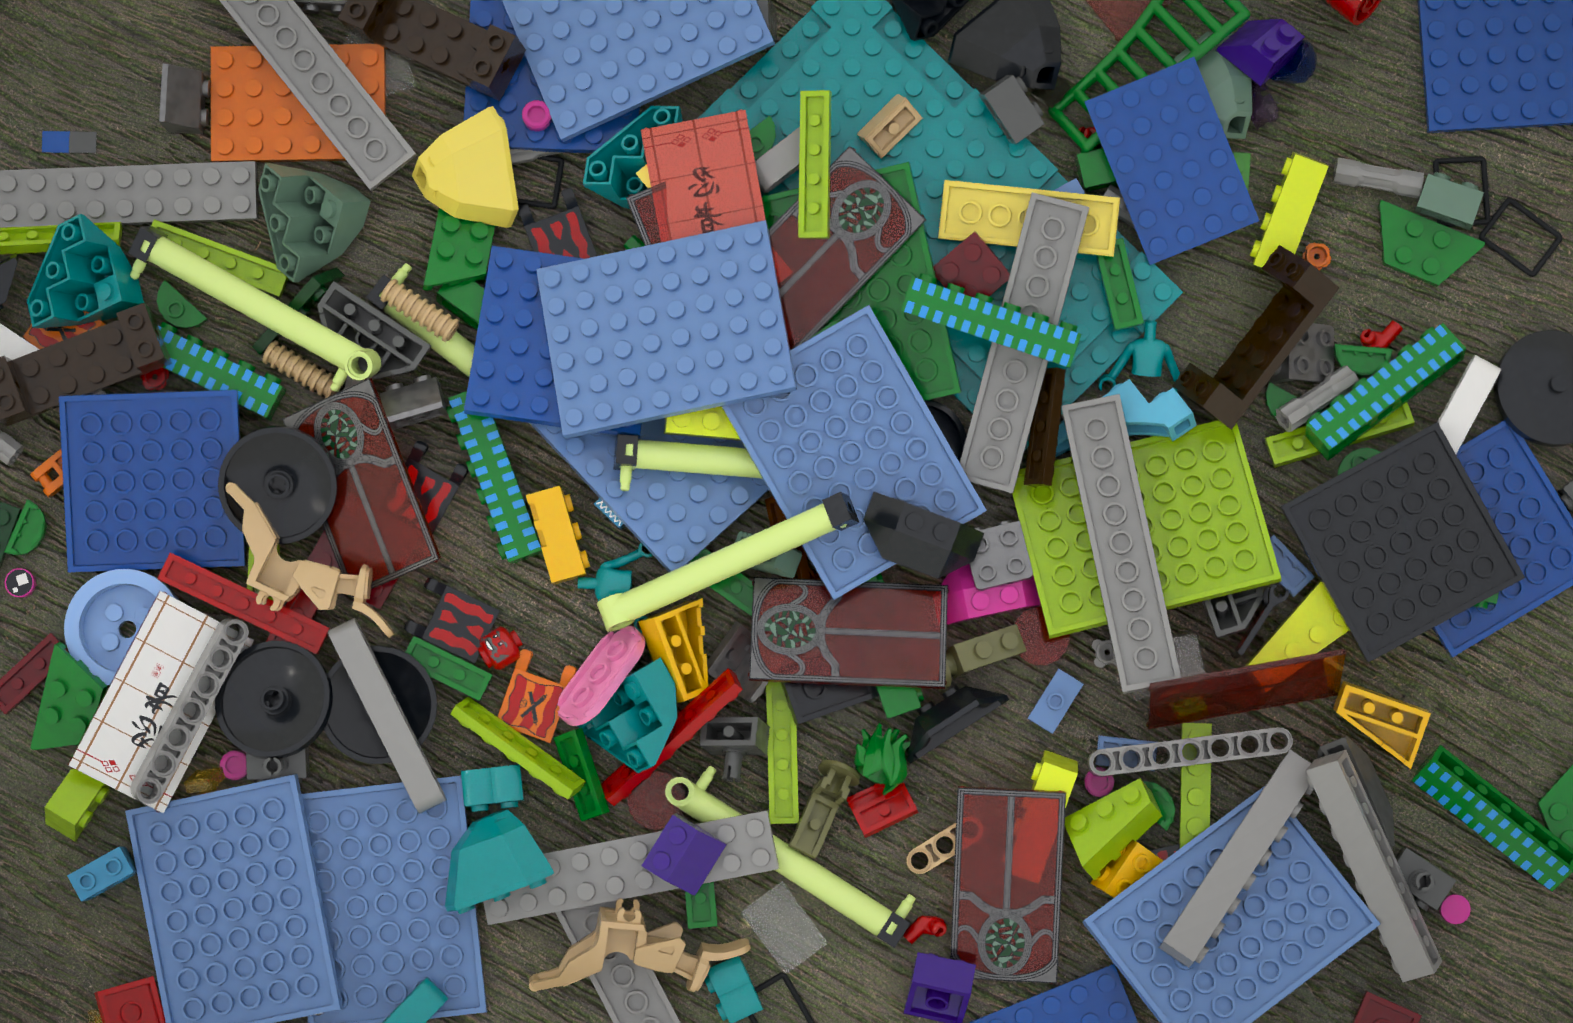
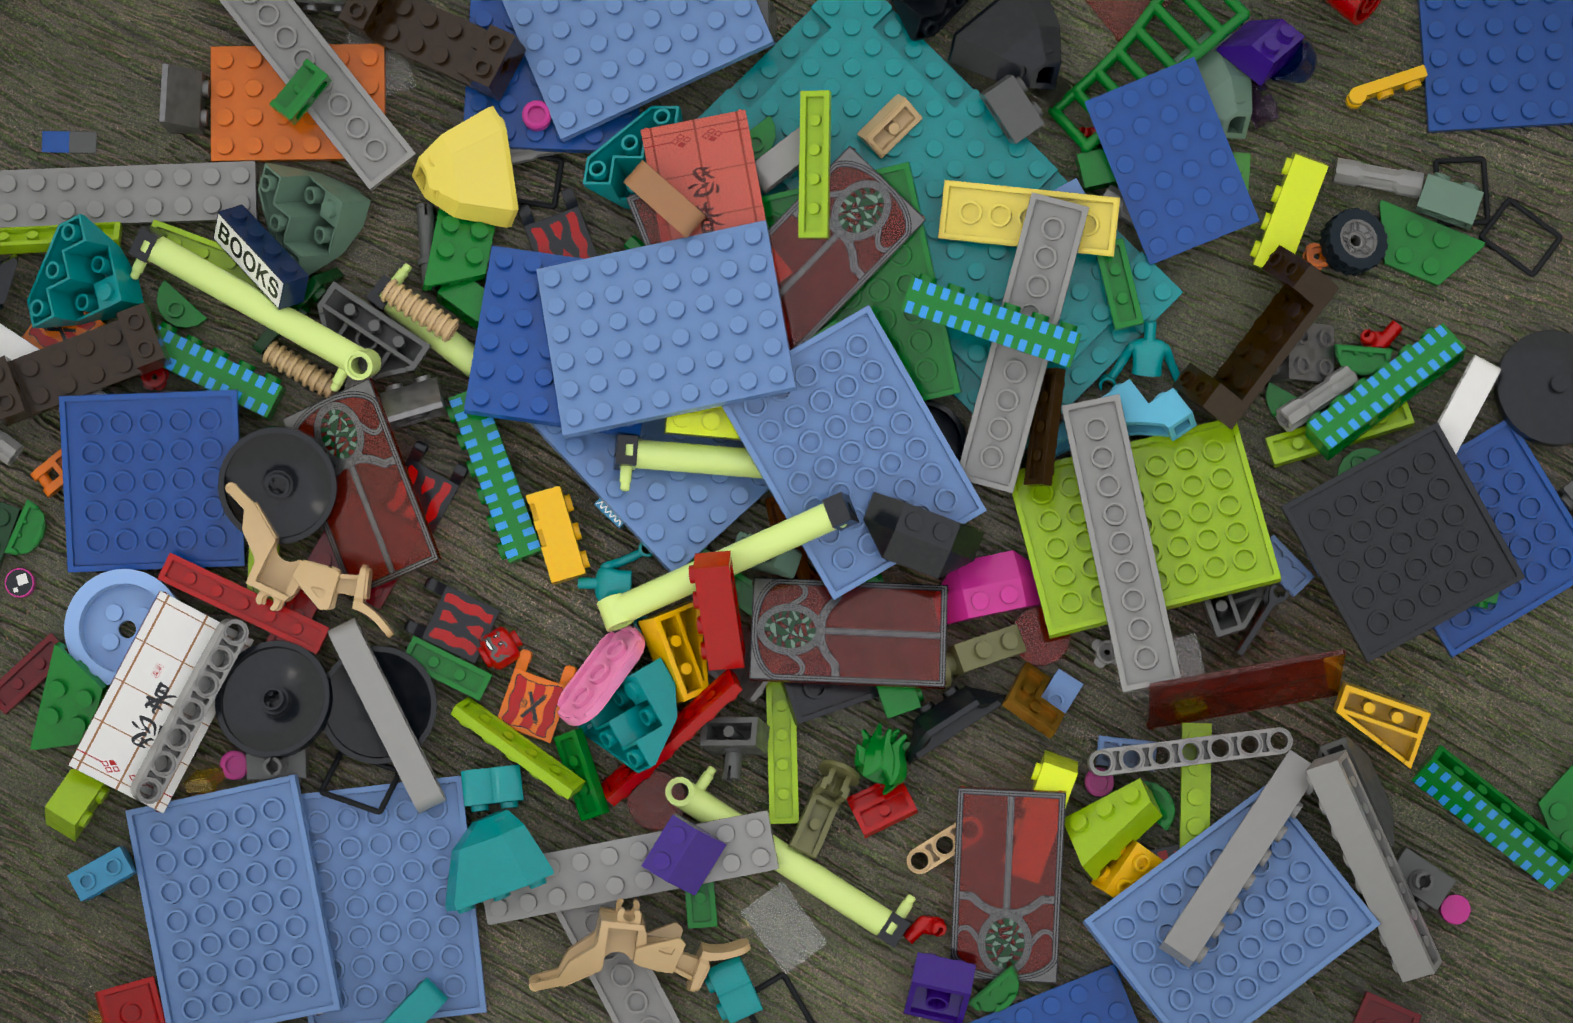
(260, 257): none -> dark blue brick
(301, 92): none -> green hinge
(380, 810): none -> black piece
(425, 233): none -> dark grey pin
(664, 199): none -> medium nougat beam
(718, 609): none -> red brick
(972, 267): dark red plate -> none
(997, 993): none -> green plate
(1001, 556): flat silver bracket -> none
(1026, 701): none -> pearl gold plate
(1305, 631): neon yellow wedge -> none
(1368, 242): none -> black wheel
(1385, 87): none -> yellow plate

